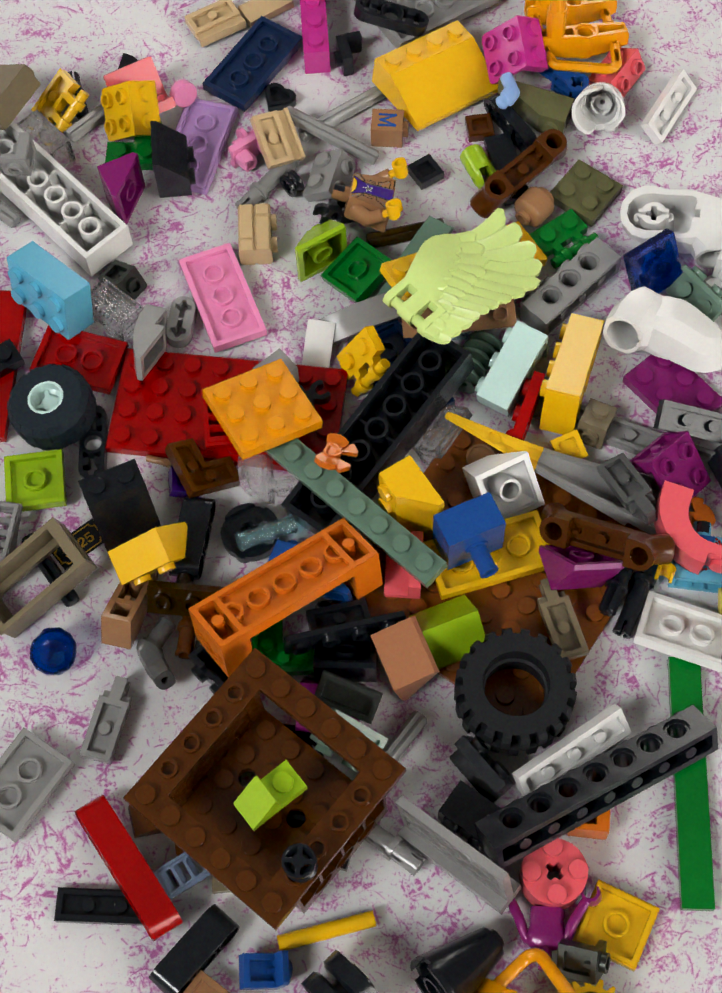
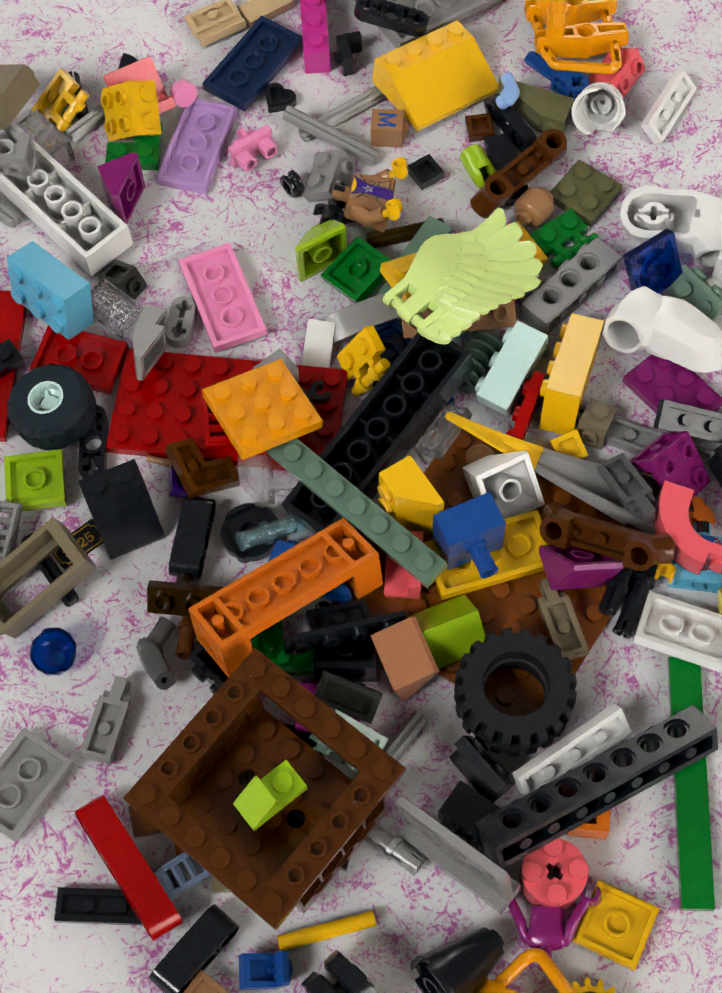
(125, 614): medium nougat slope -> none
(150, 553): yellow slope -> none
(171, 161): black slope -> none
(255, 234): tan brick -> none
(260, 190): light grey pin -> none
(277, 138): tan plate -> none
(299, 856): black wheel -> none
(330, 457): orange piece -> none
(514, 48): dark pink bracket -> none
(583, 961): pearl dark grey bracket -> none

